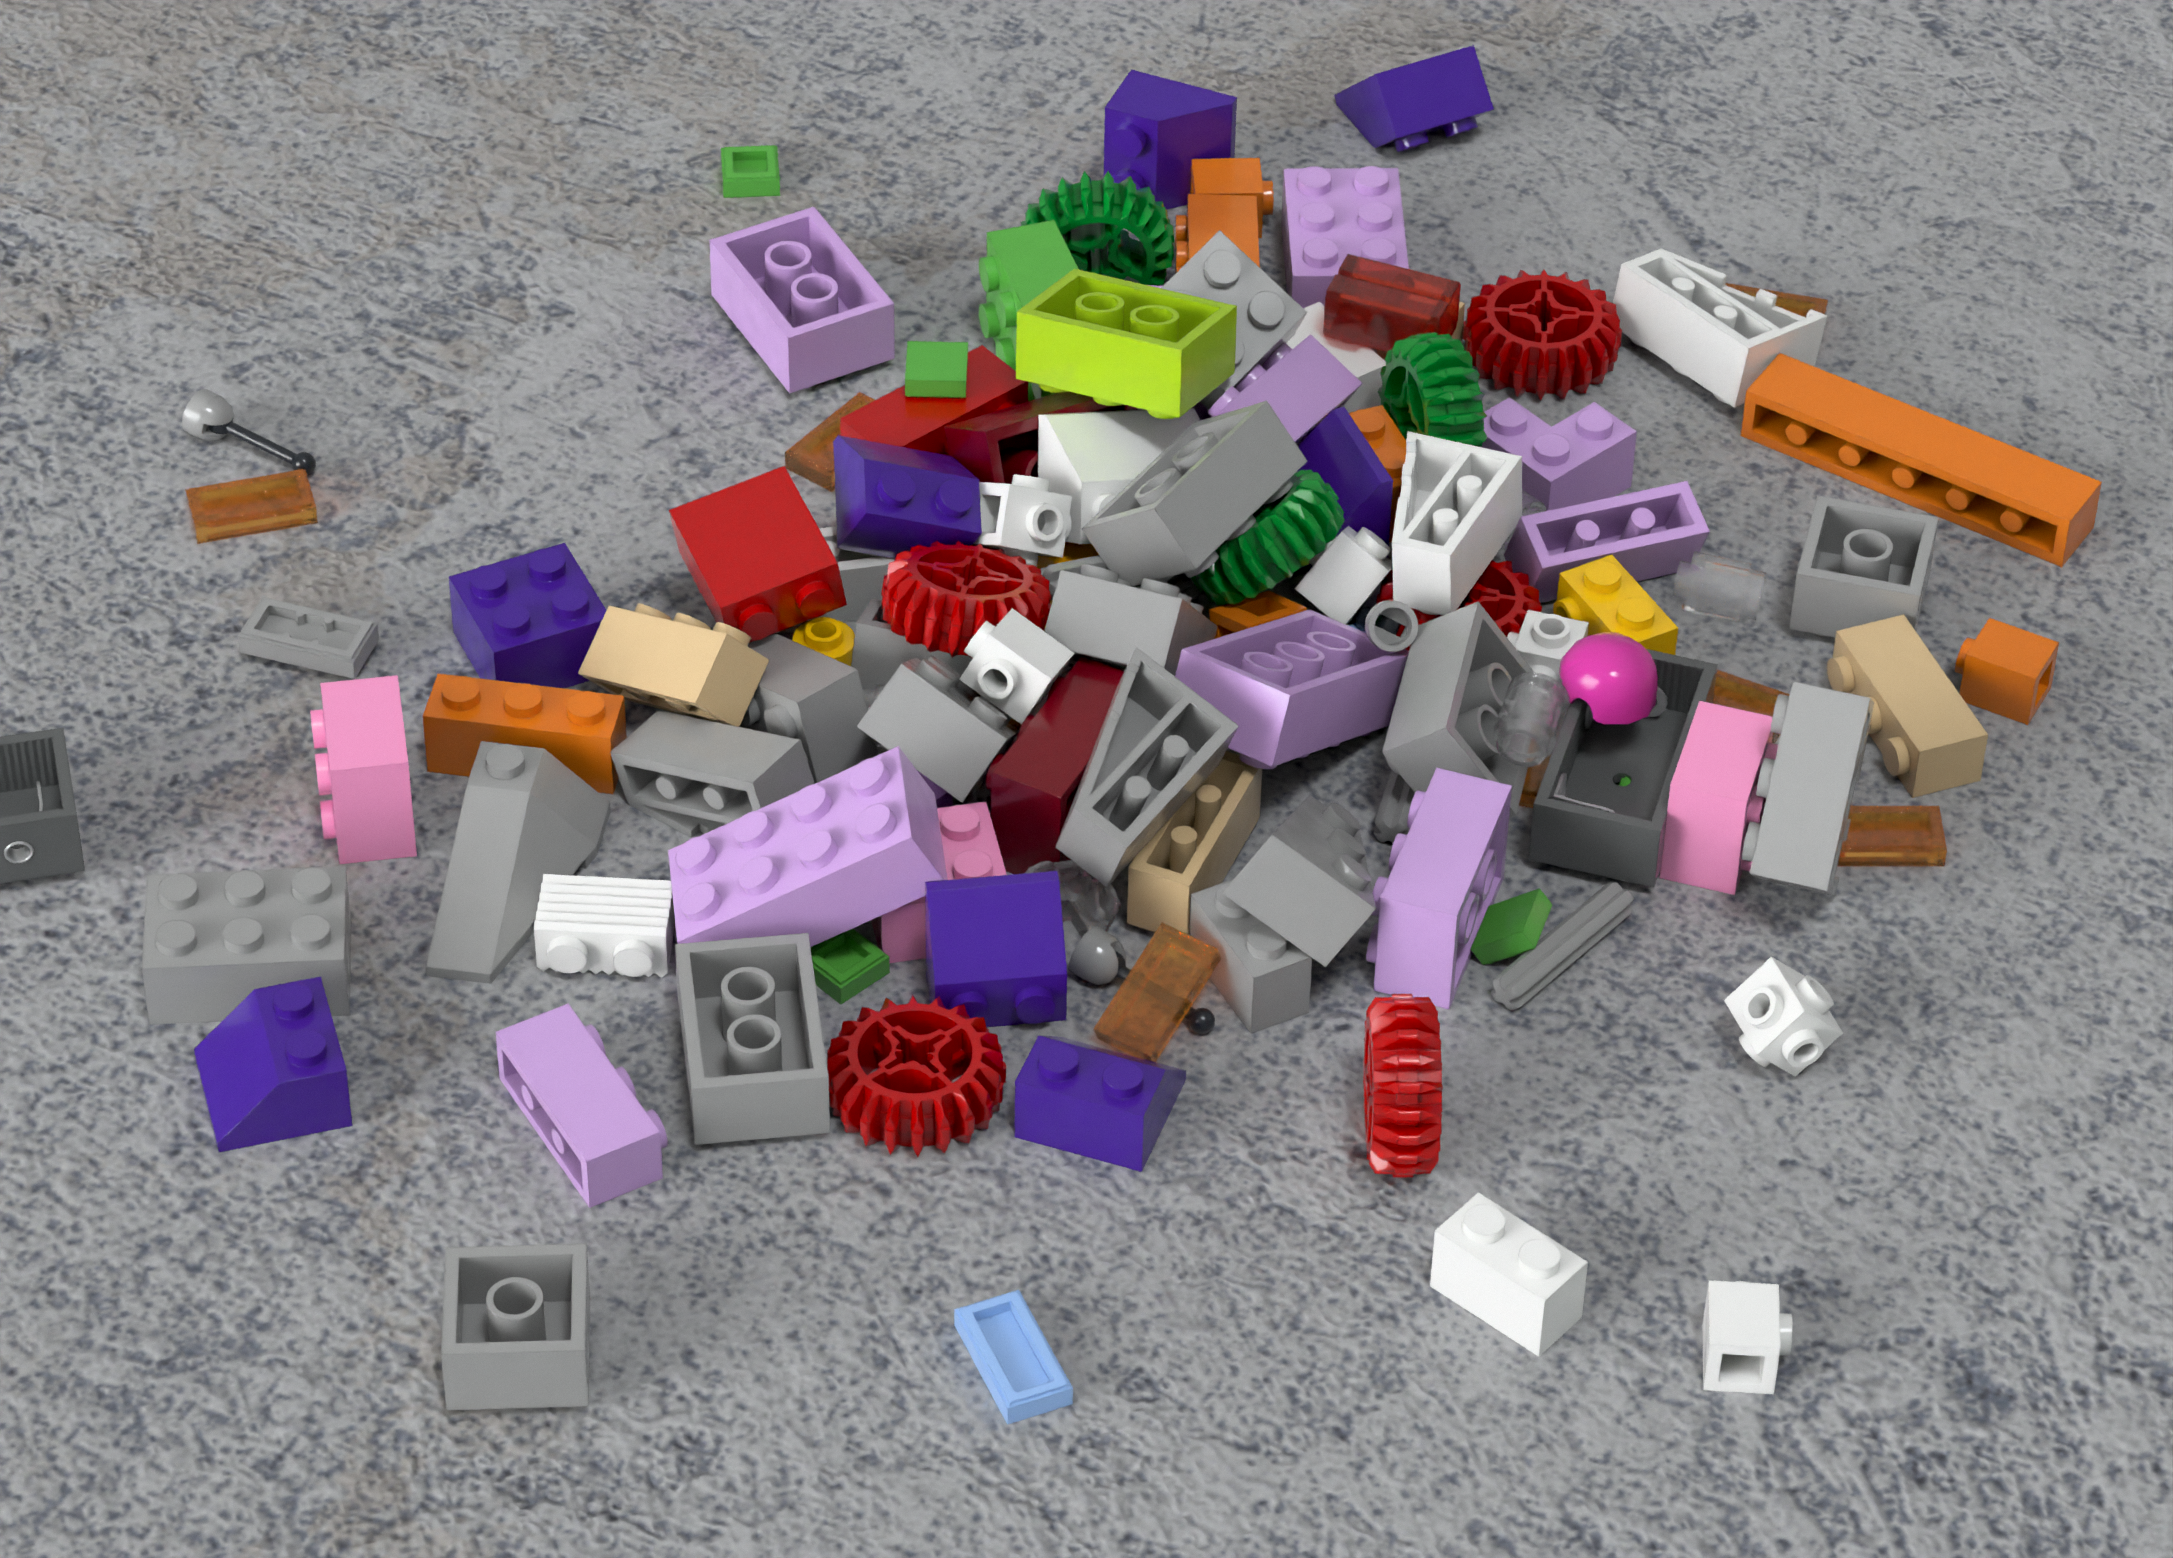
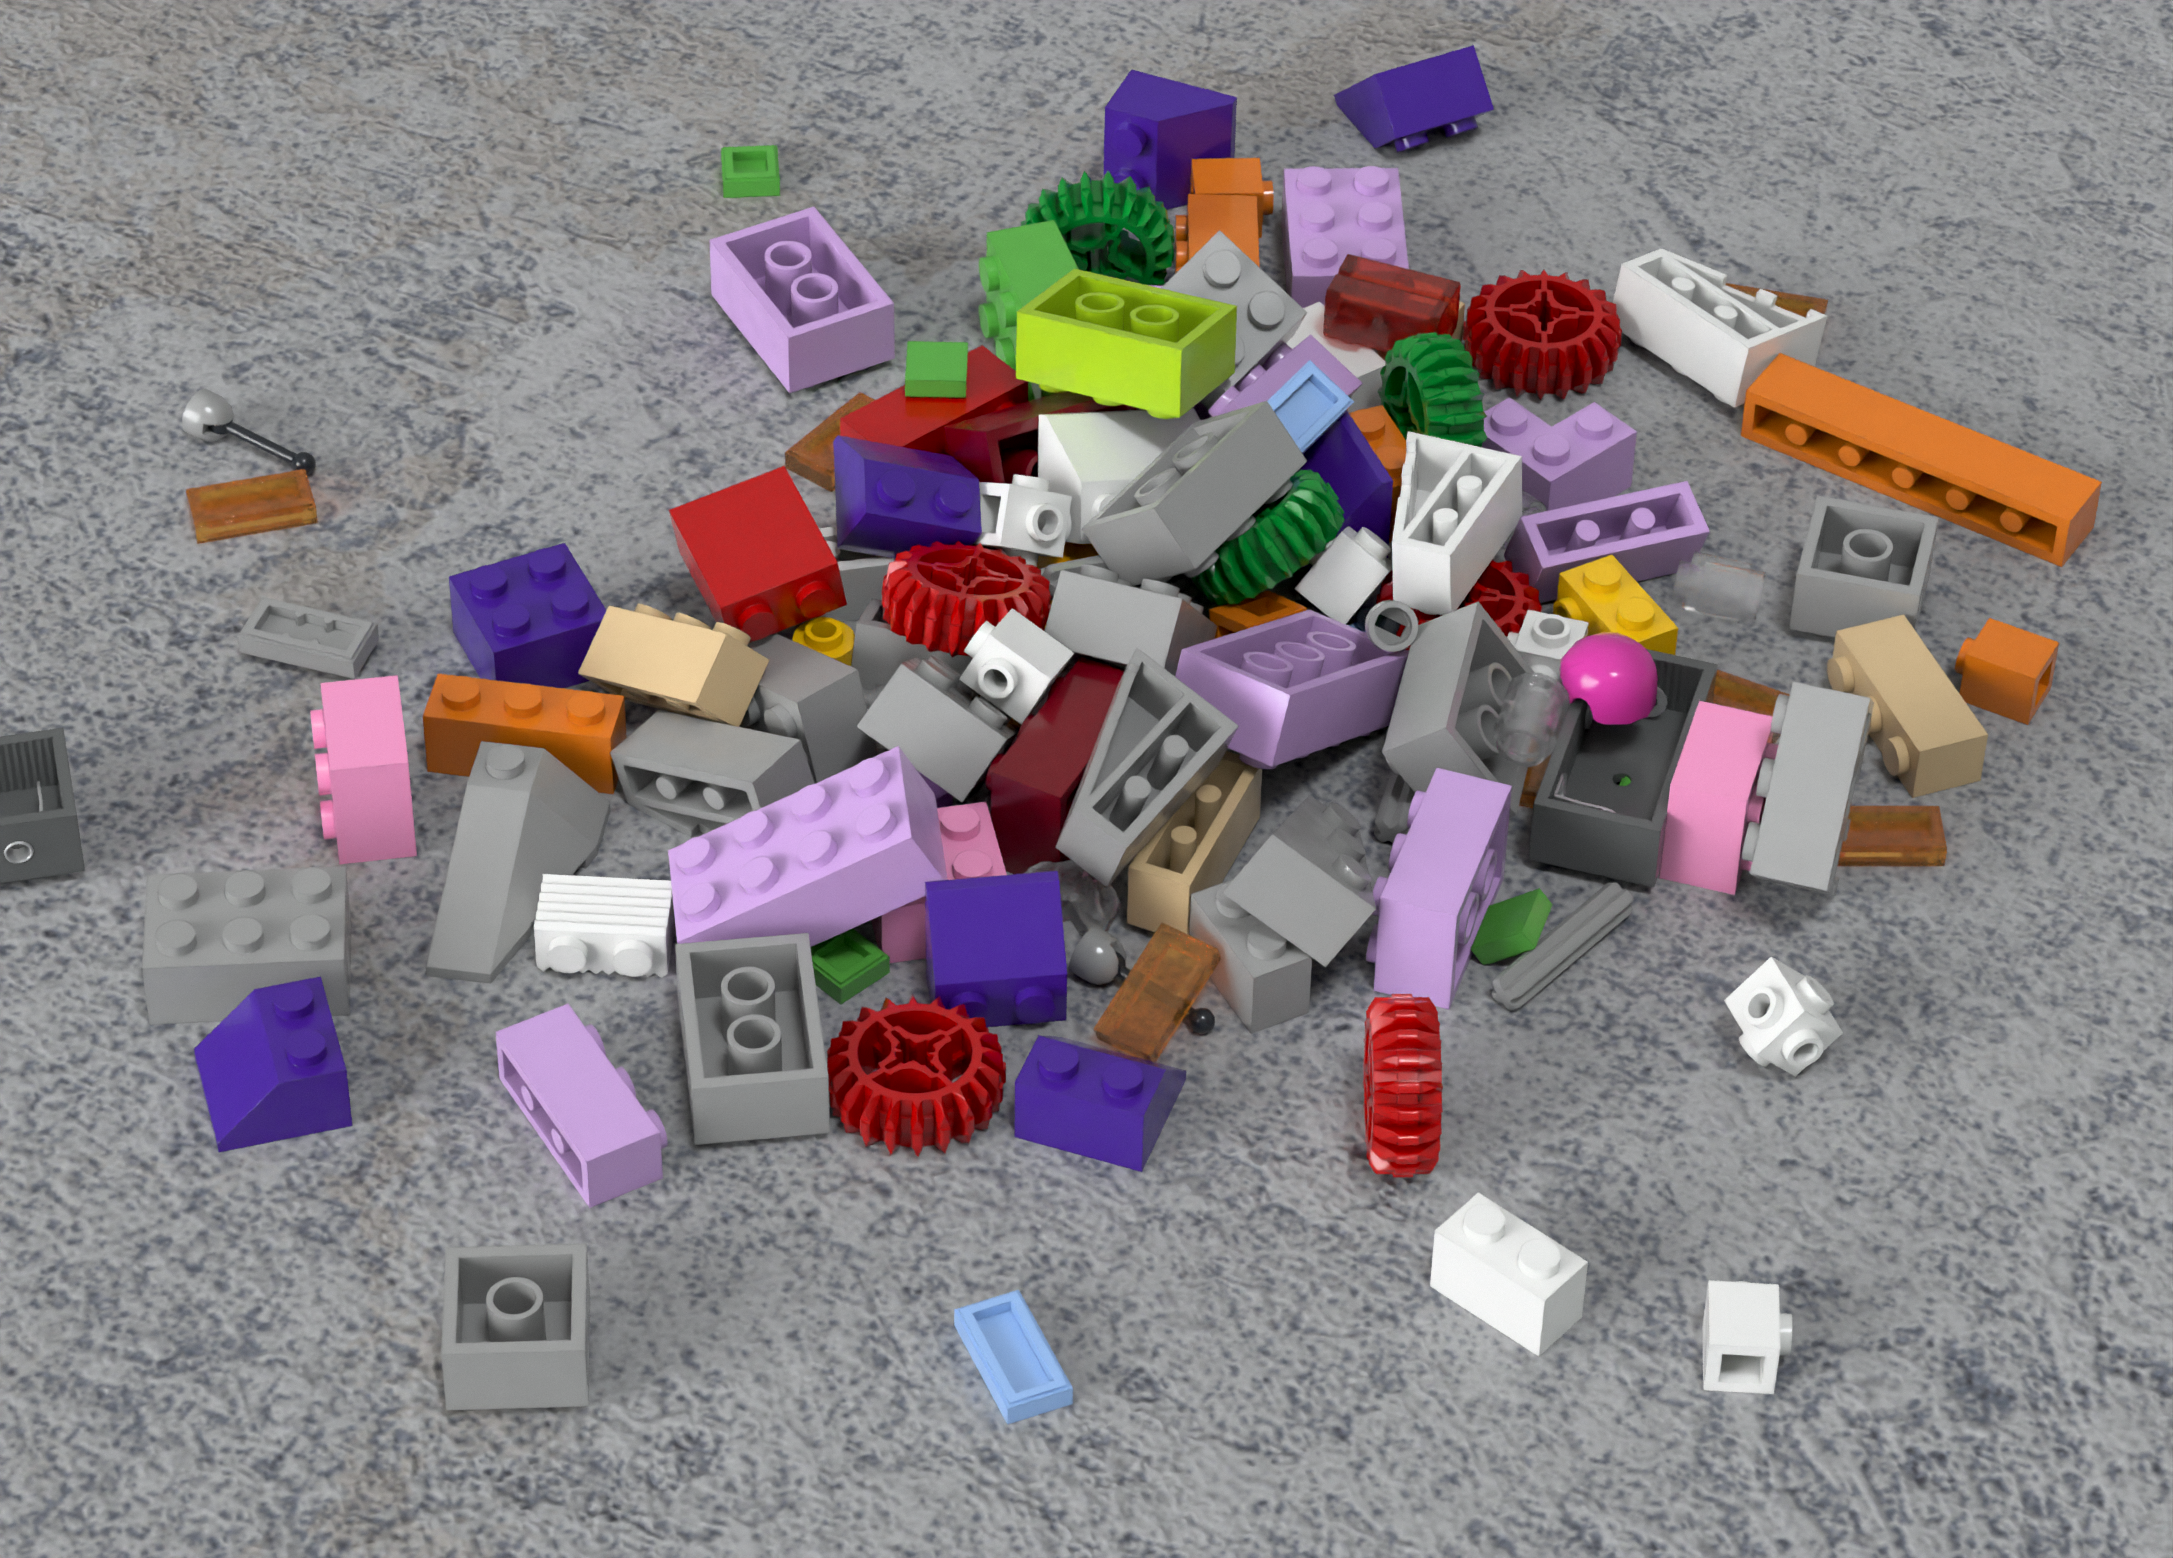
(1309, 405): none -> light blue tile

